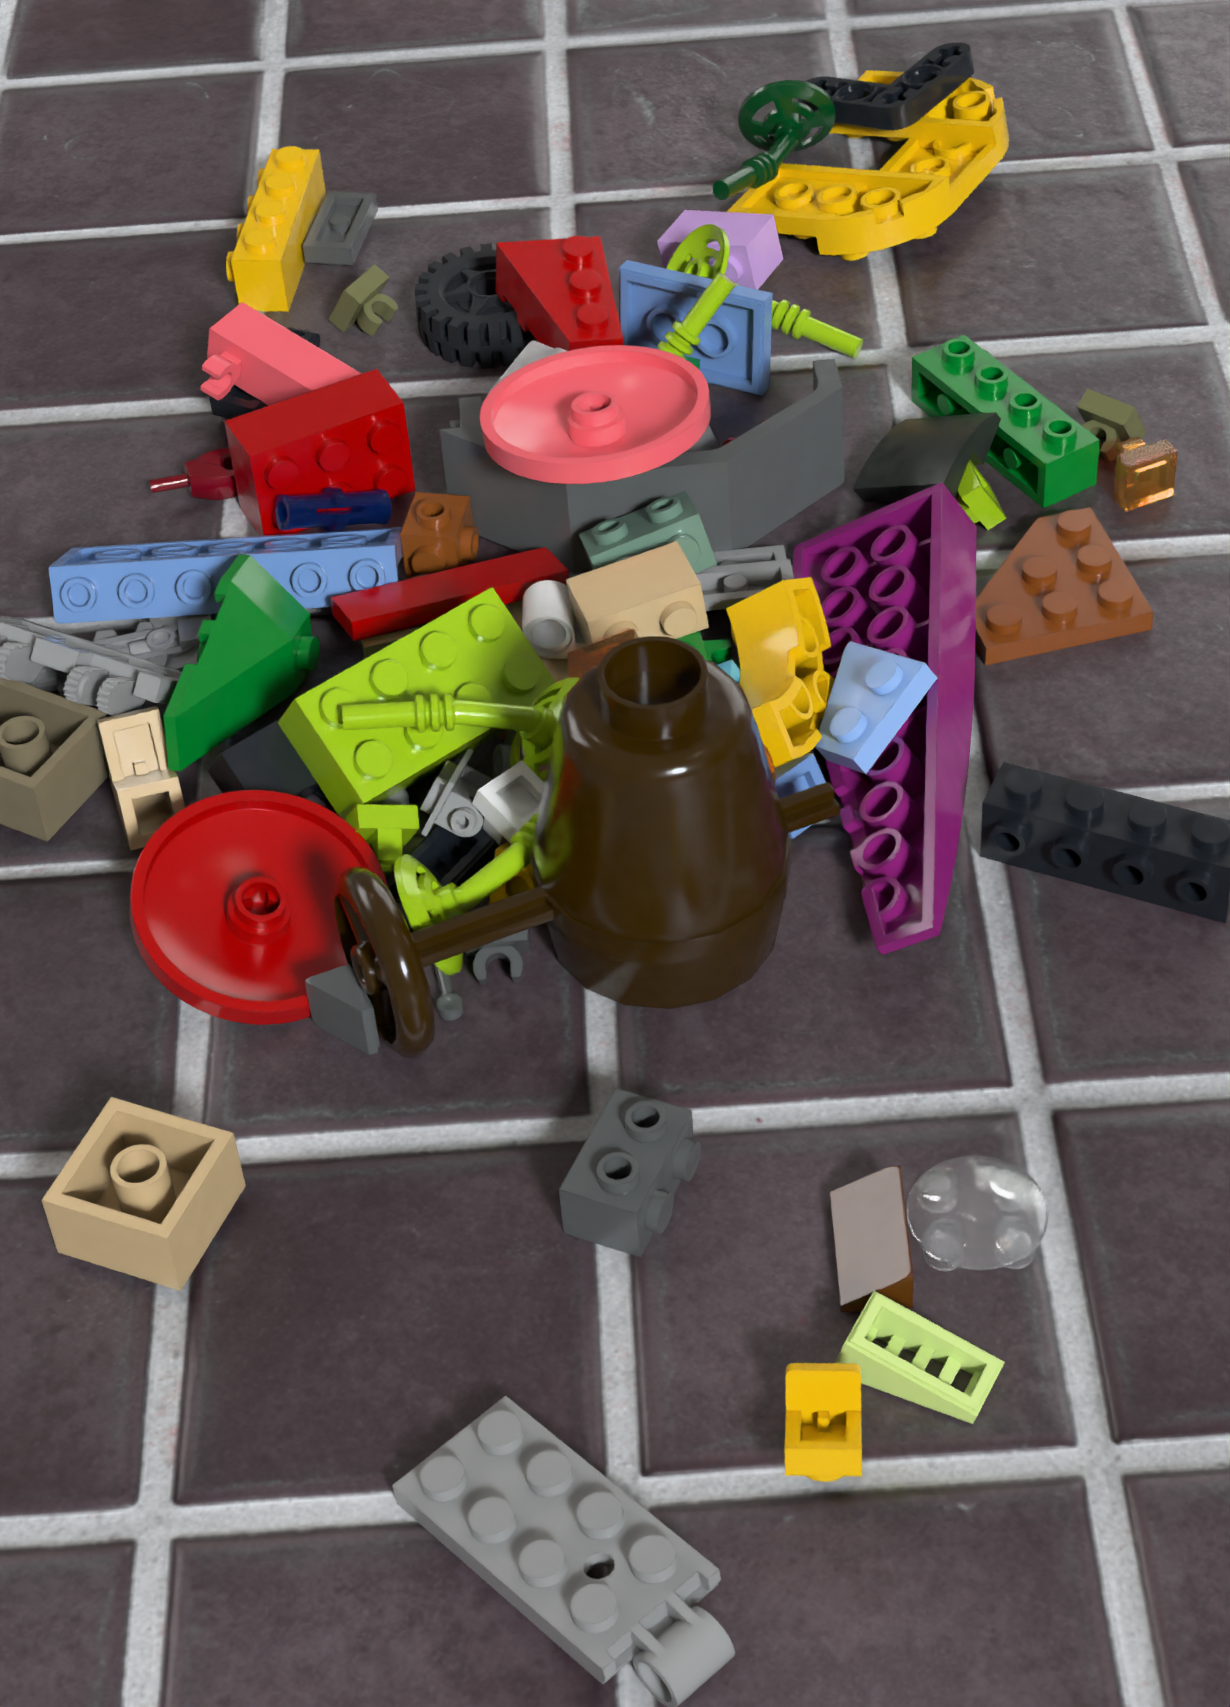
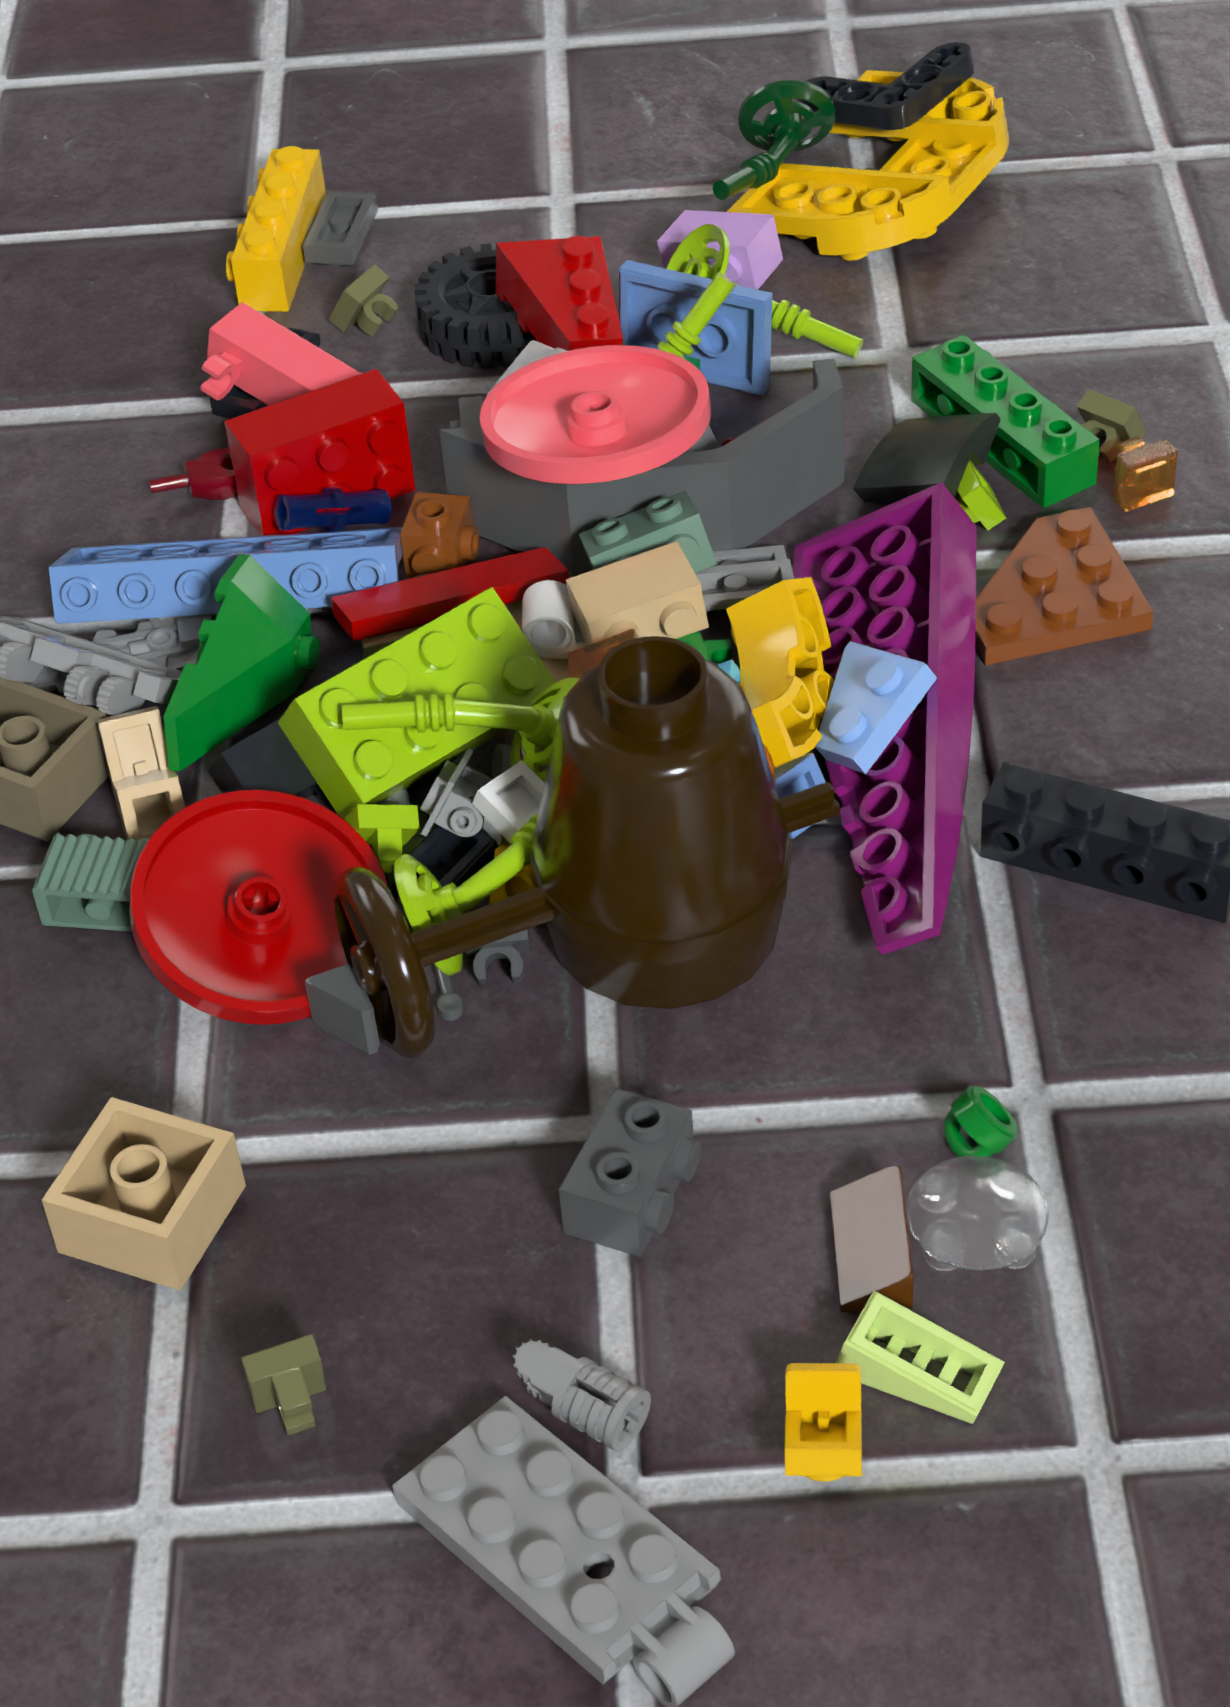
(87, 882): none -> sand green brick
(286, 1379): none -> olive tile
(583, 1393): none -> light grey hinge
(983, 1120): none -> green tile

